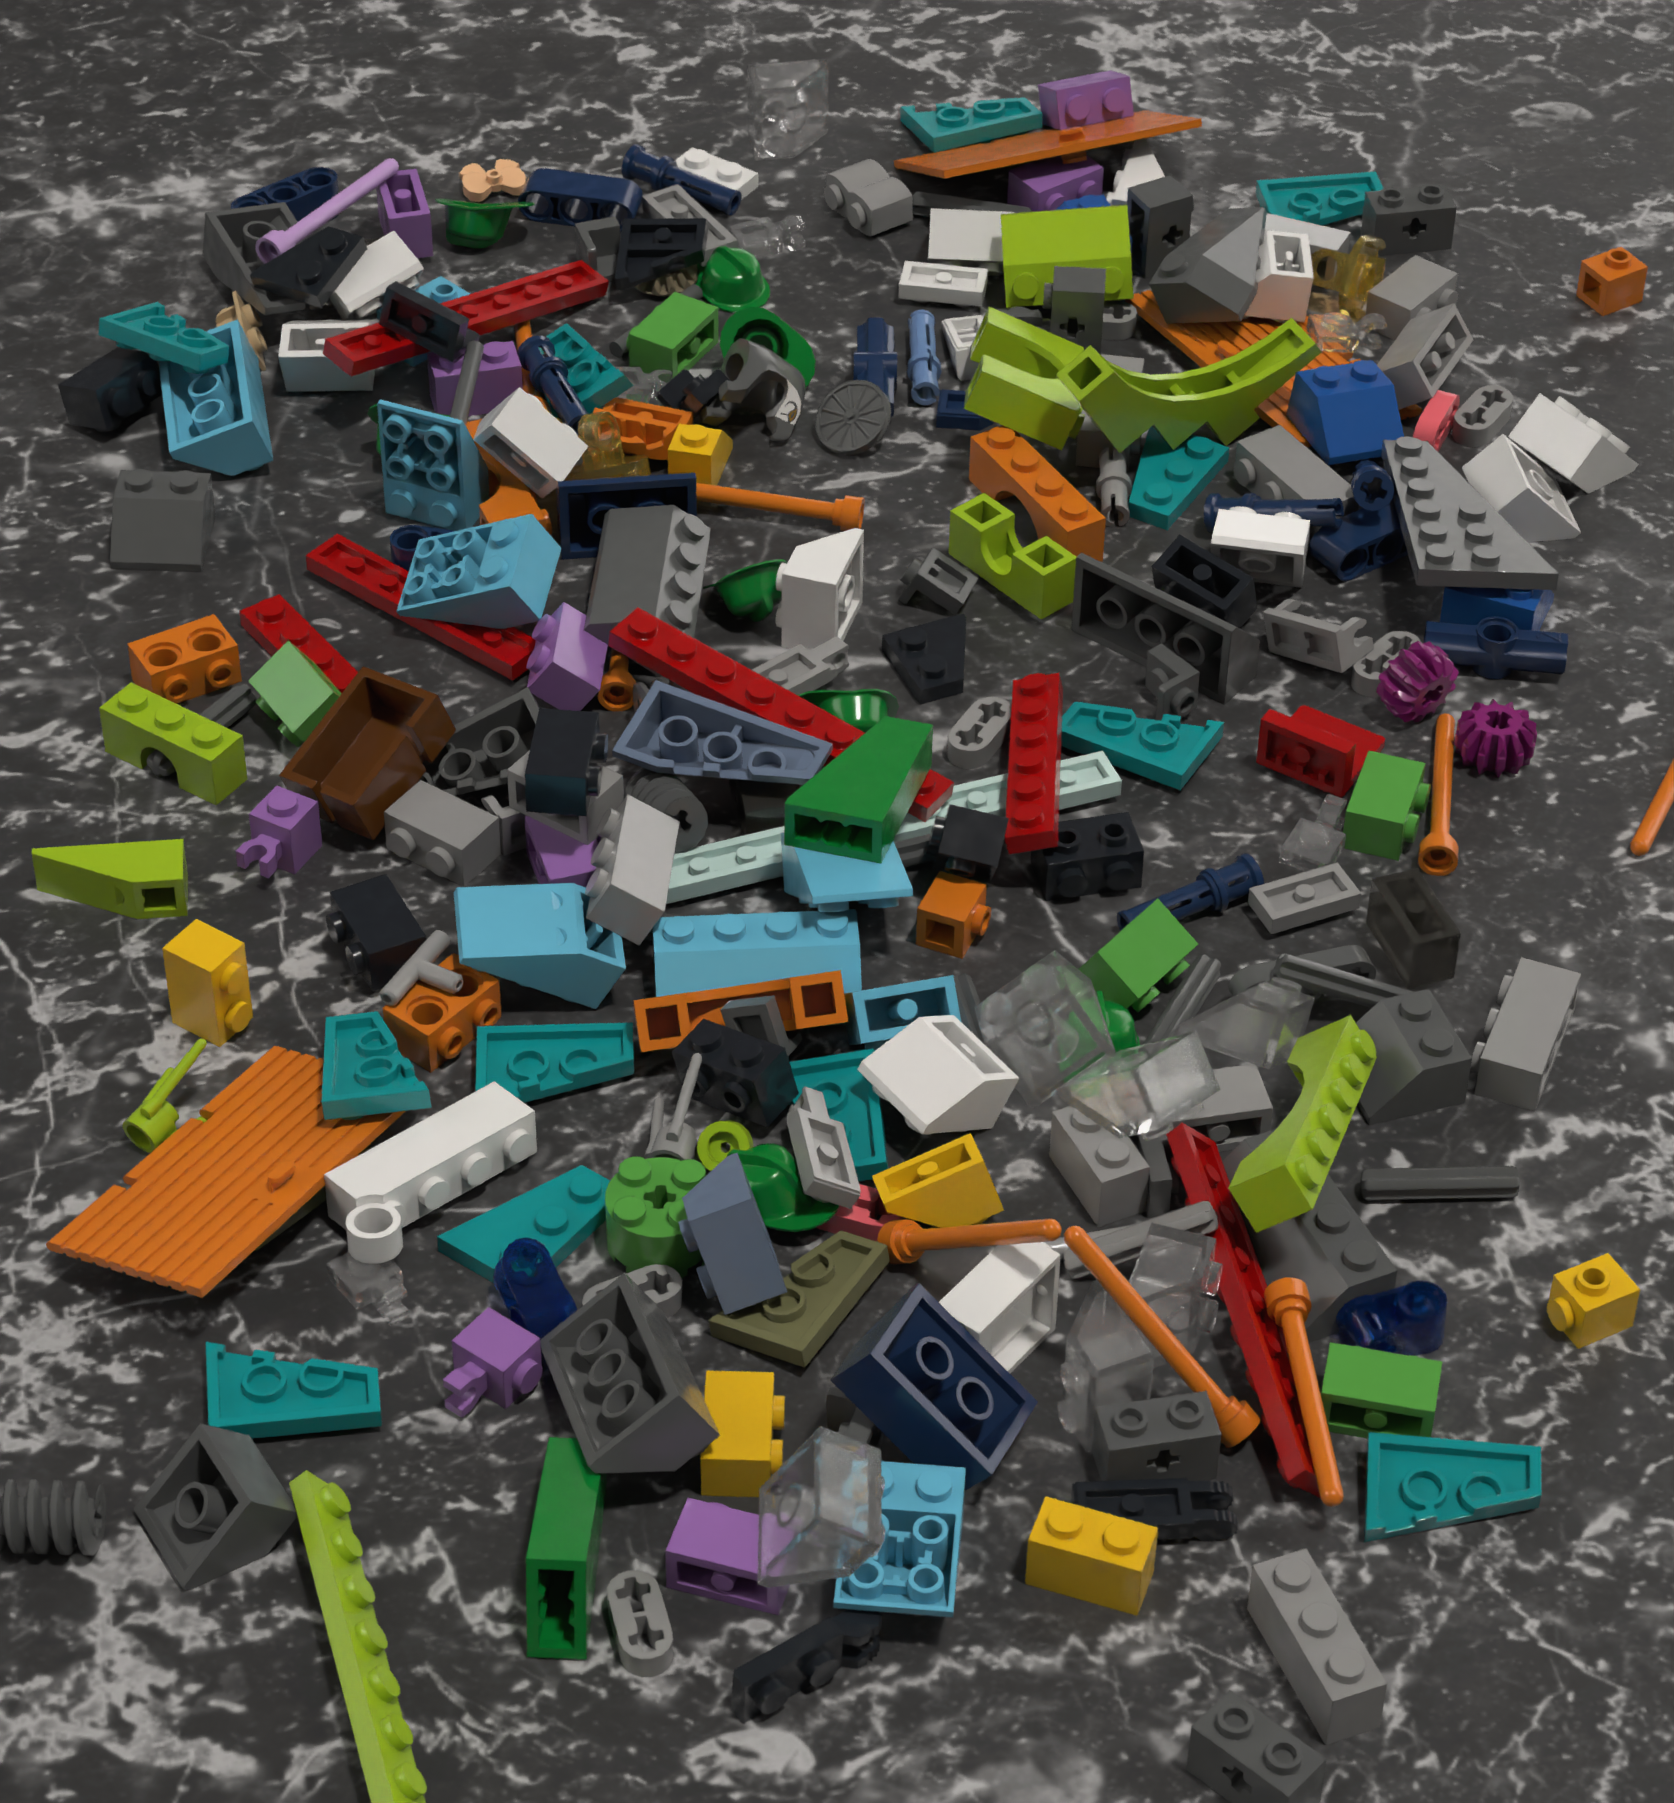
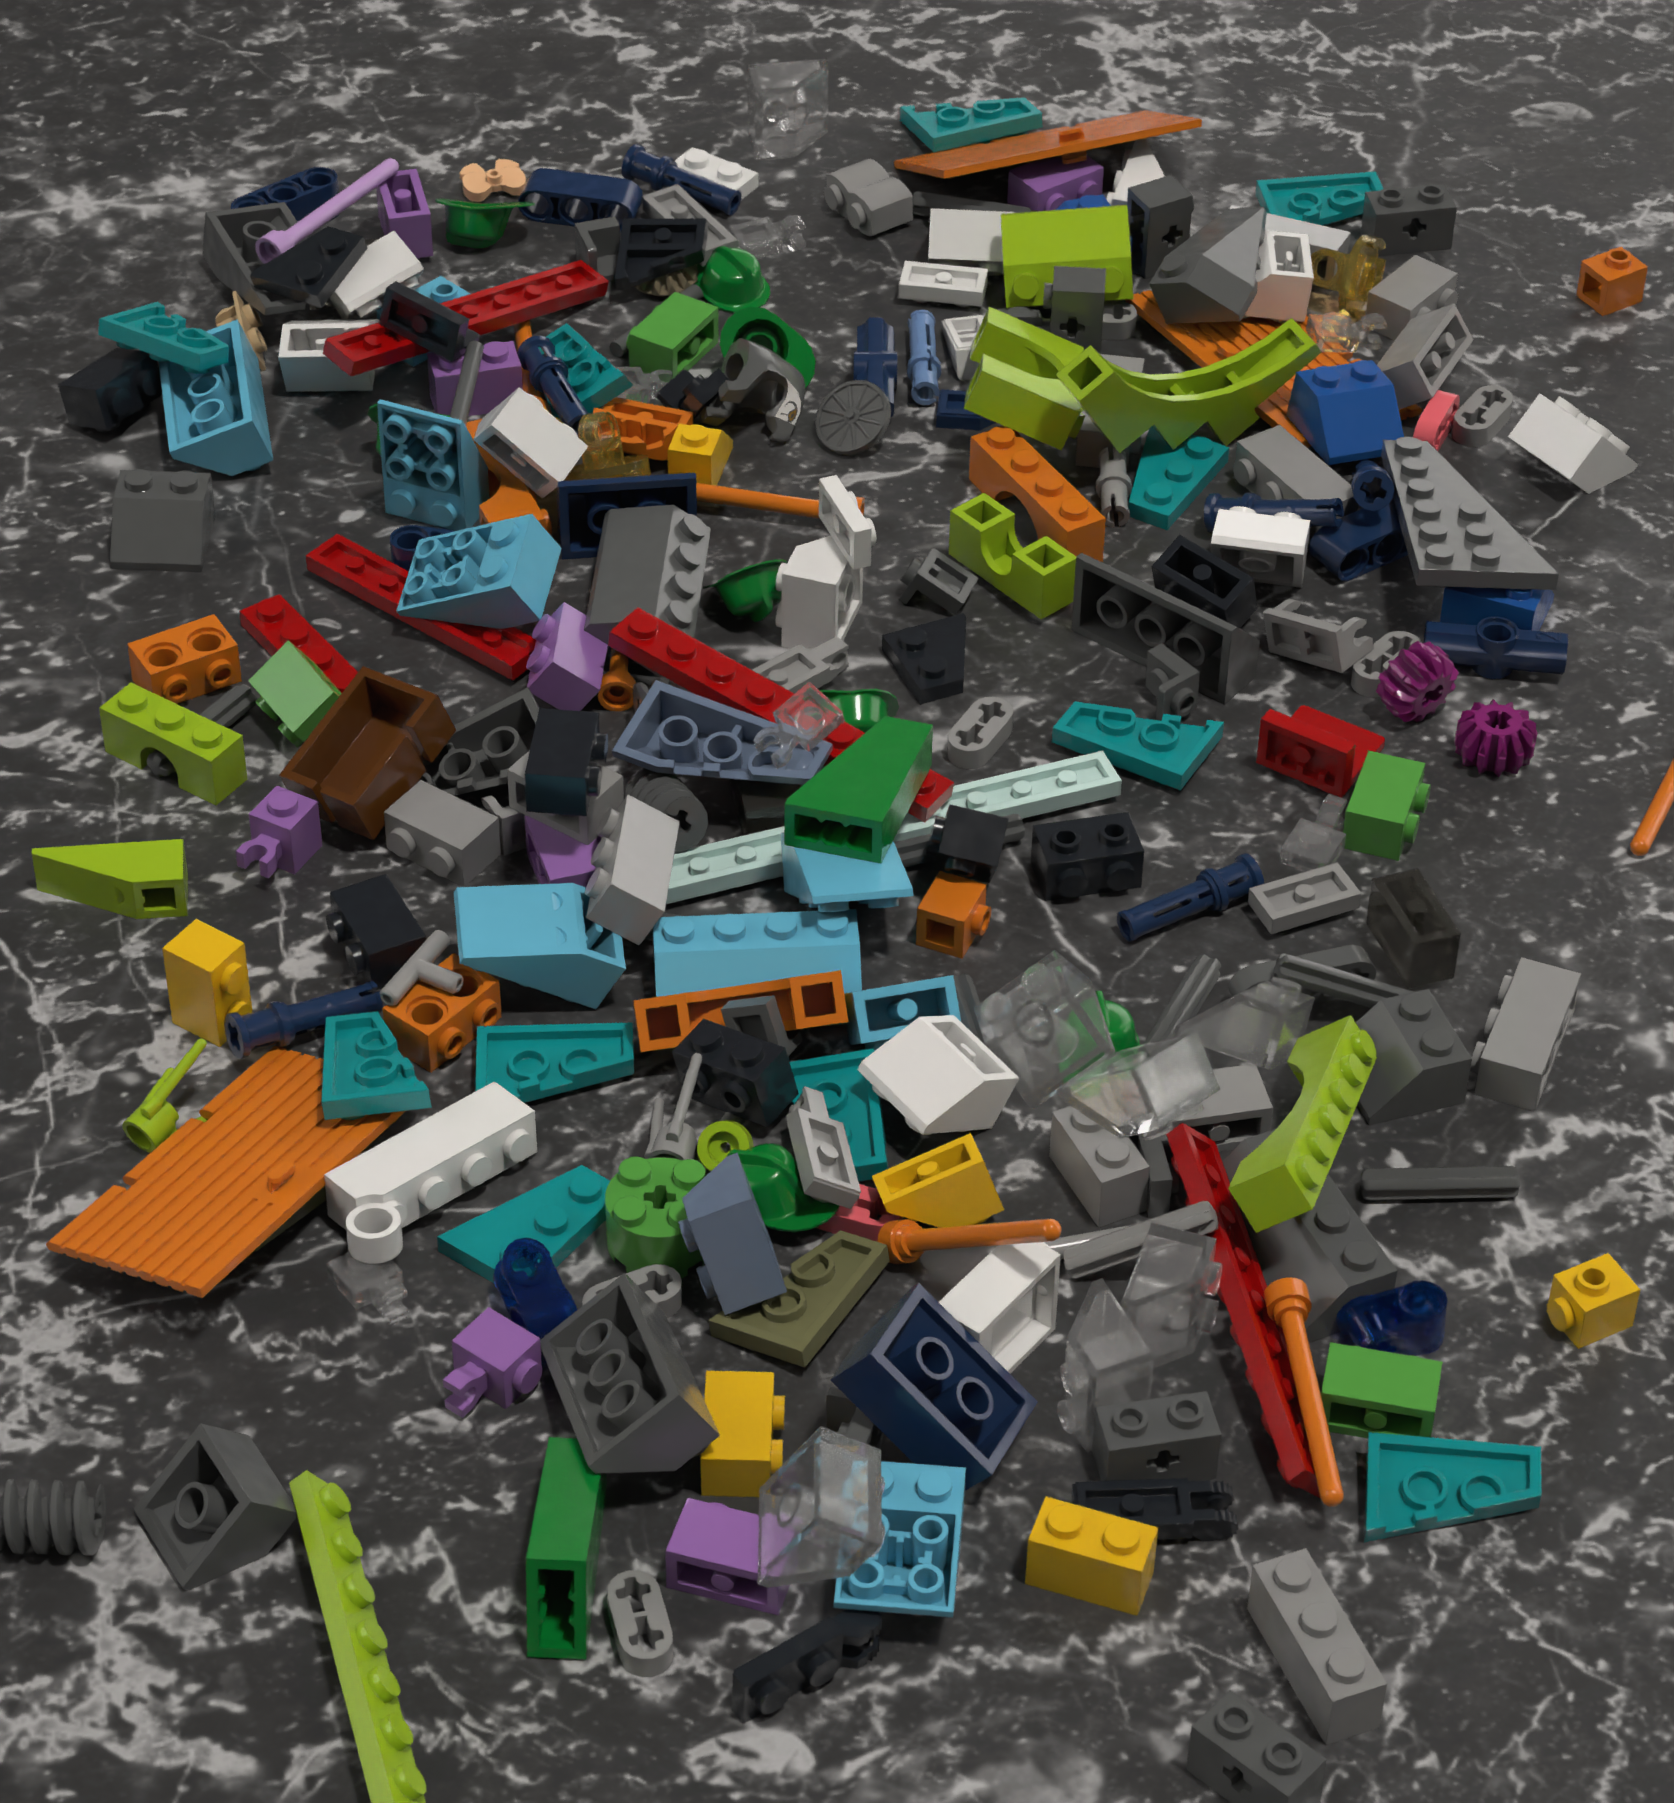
(282, 1022): none -> dark blue pin
(288, 1398): teal wing -> none
(801, 720): none -> clear plate
(845, 522): none -> white plate
(1034, 763): red plate -> none
(1085, 100): medium lavender brick -> none
(1140, 956): bright green brick -> none
(1233, 1417): orange piece -> none
(1438, 849): orange piece -> none
(1521, 492): white slope -> none

